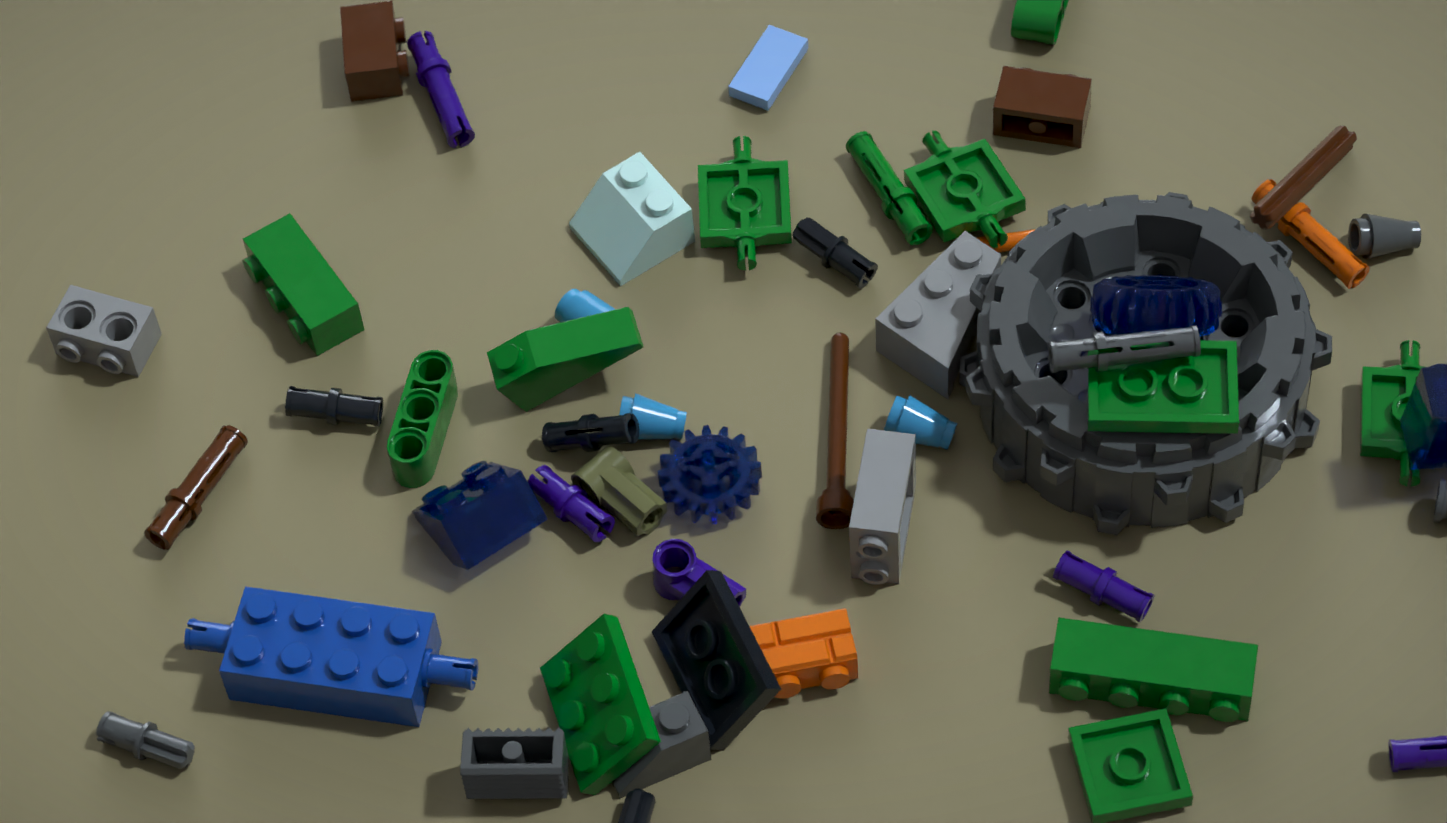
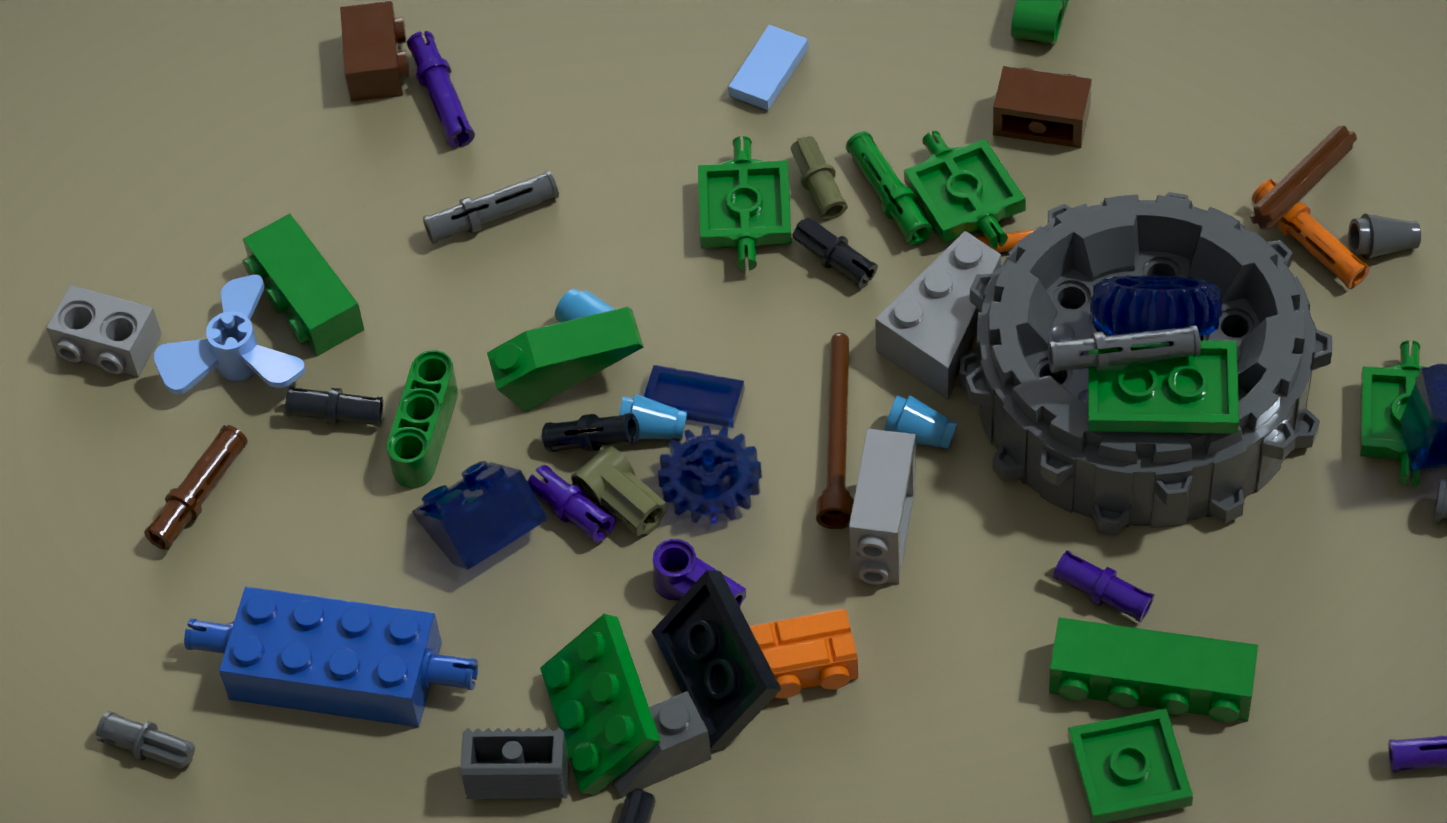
(228, 346): none -> light blue piece
(495, 205): none -> dark grey pin
(633, 219): light aqua slope -> none
(701, 395): none -> clear blue tile
(818, 177): none -> olive axle

